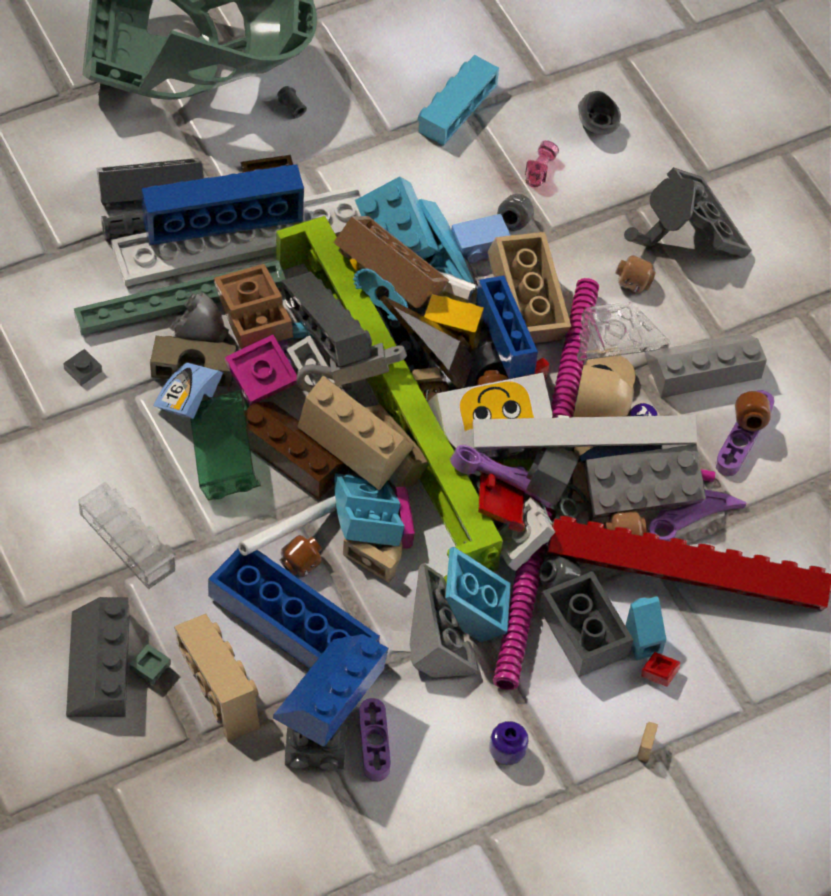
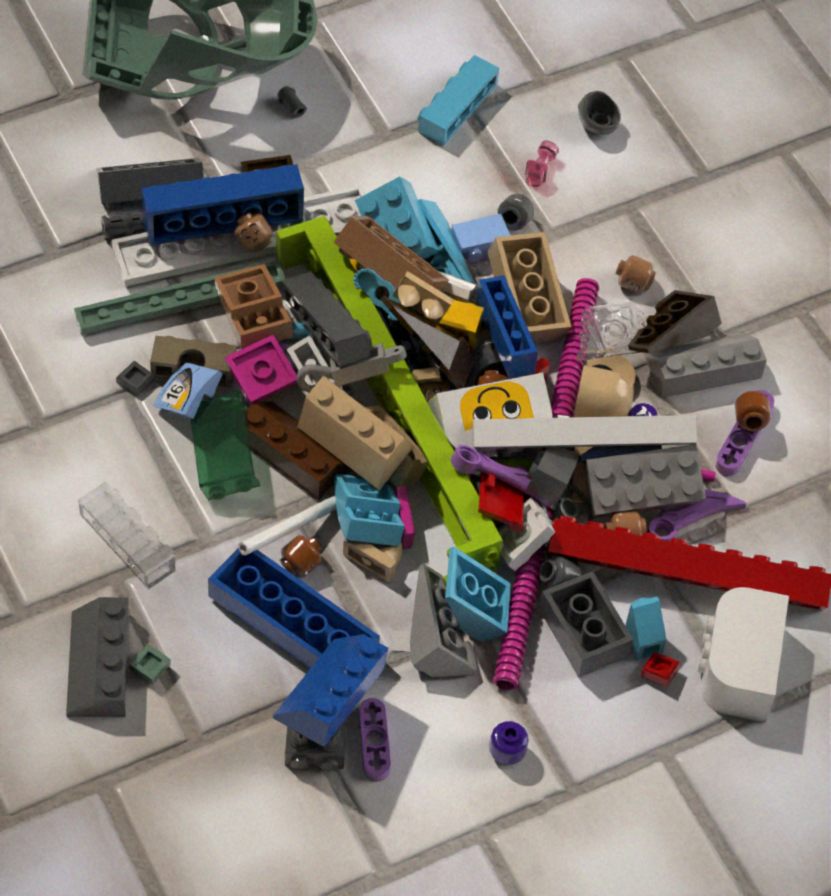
(82, 367): dark grey plate -> none
(135, 378): none -> dark grey tile
(200, 321): light grey piece -> none
(219, 675): tan wedge -> none
(253, 232): none -> medium nougat head
(422, 297): none -> tan tile
(647, 741): tan tile -> none
(677, 320): none -> dark brown wedge
(686, 198): dark grey plate -> none
(743, 653): none -> white brick

